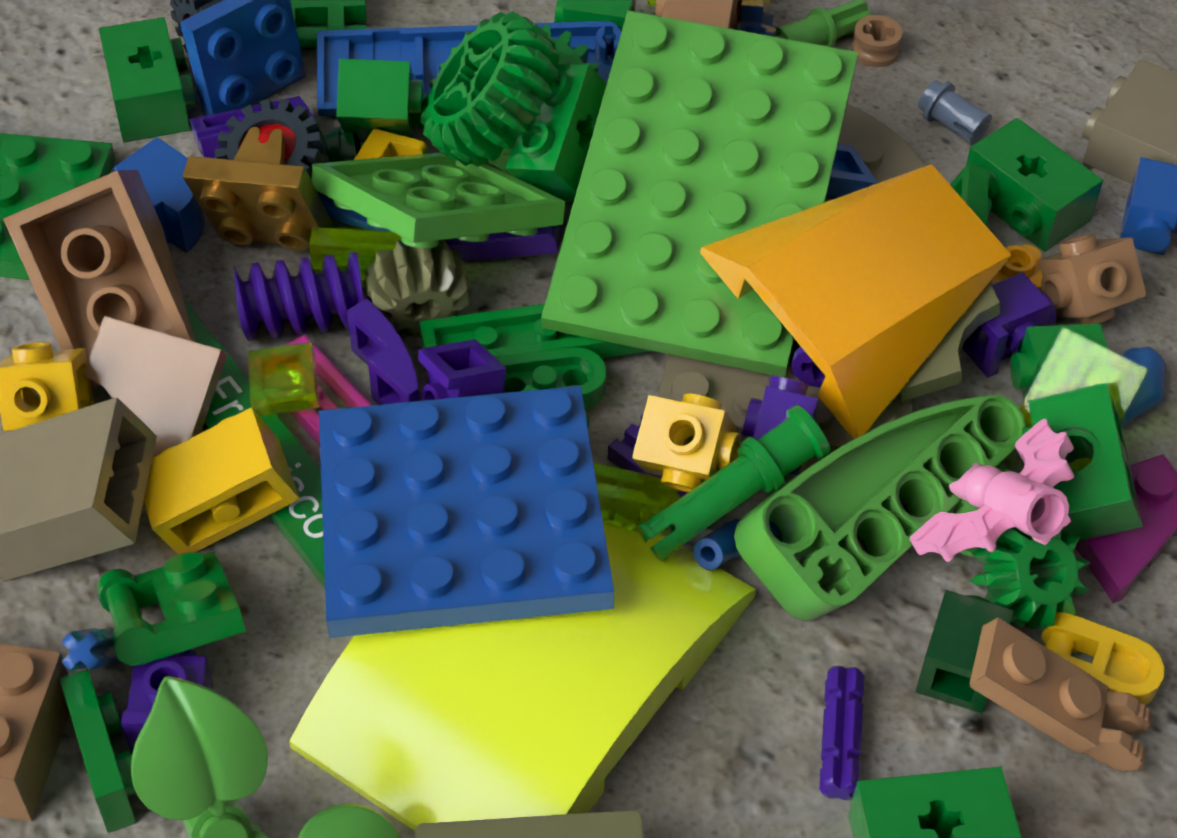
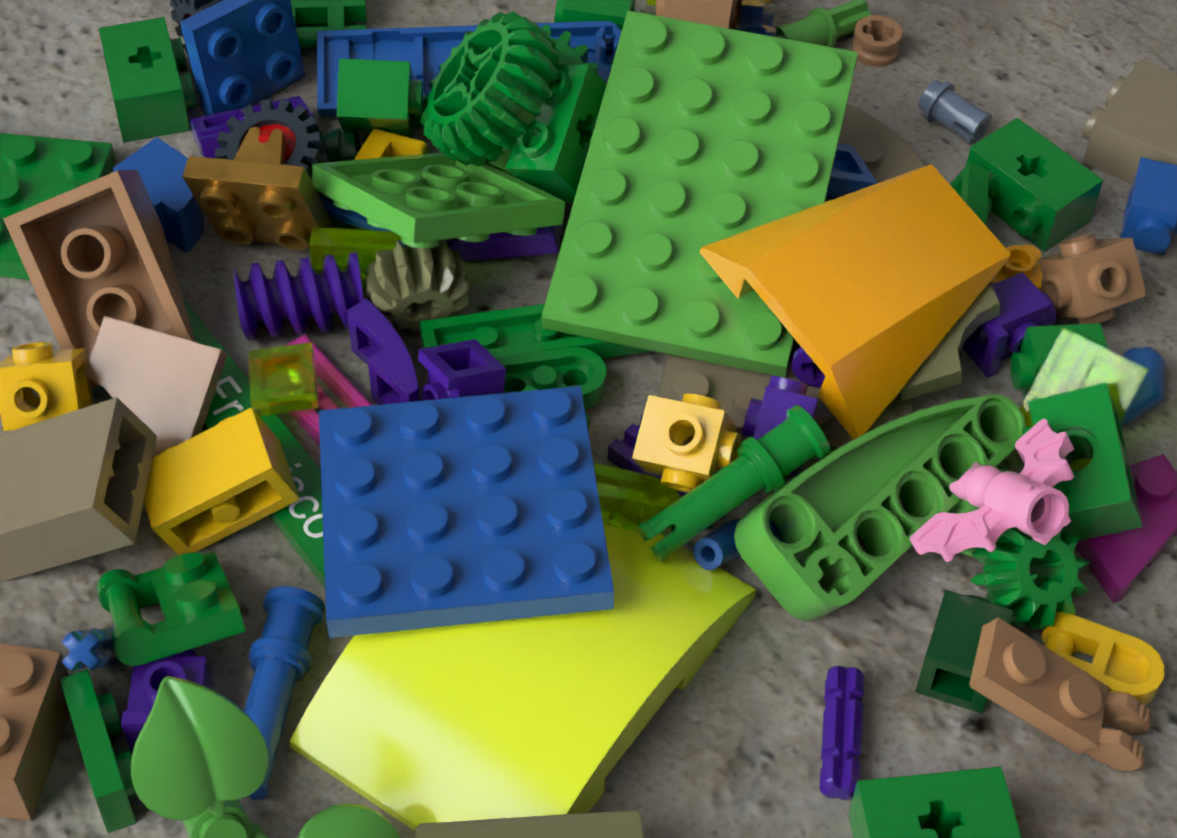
(279, 662): none -> blue pin

